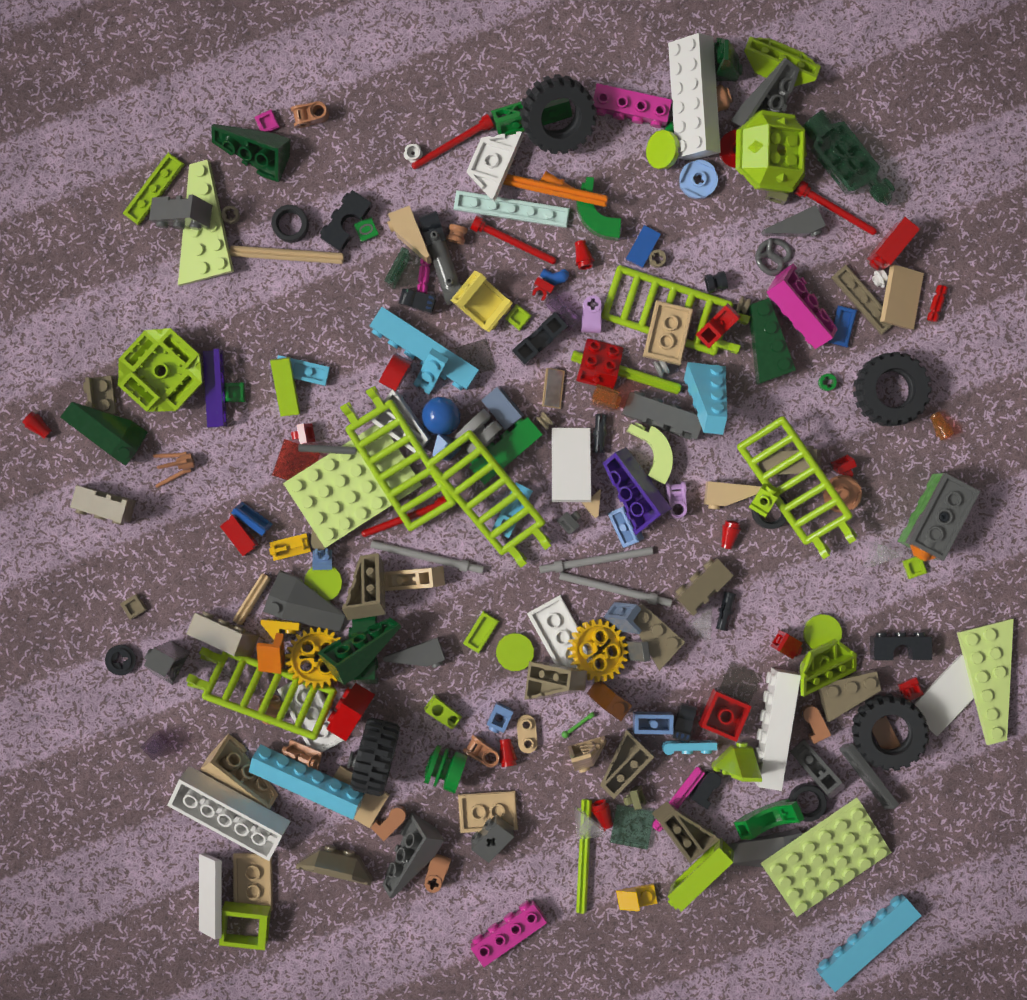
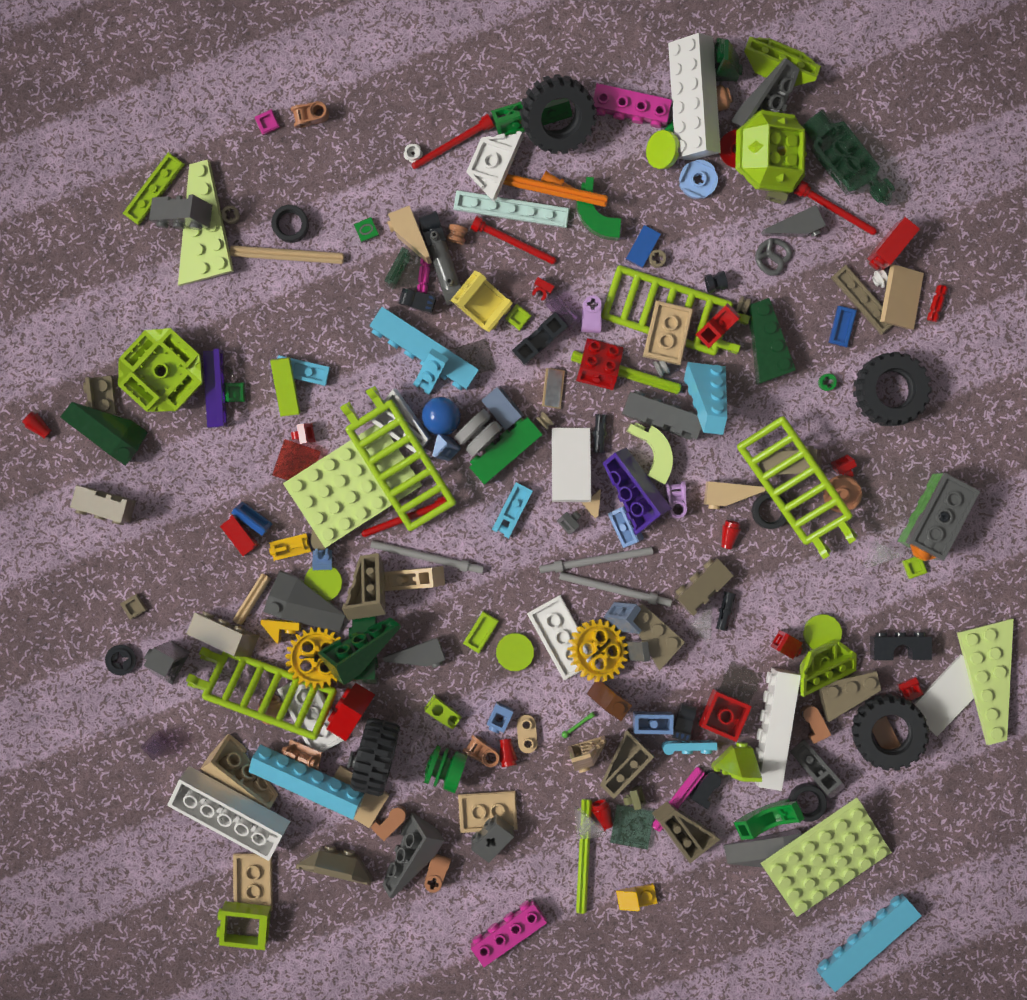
(184, 462): nougat plant -> none
(210, 896): white tile -> none
(260, 149): dark green wedge -> none
(271, 656): orange panel -> none
(327, 449): dark grey bar -> none
(353, 206): black arch -> none
(395, 372): red brick -> none
(504, 479): lime bar -> none
(552, 680): dark tan wedge -> none
(555, 278): blue arm -> none
(584, 258): red cone -> none
(605, 398): clear orange brick -> none
(700, 875): lime window -> none
(762, 506): lime brick -> none
(801, 307): dark pink wedge -> none
(868, 776): dark grey tile -> none
(942, 427): clear orange cone -> none

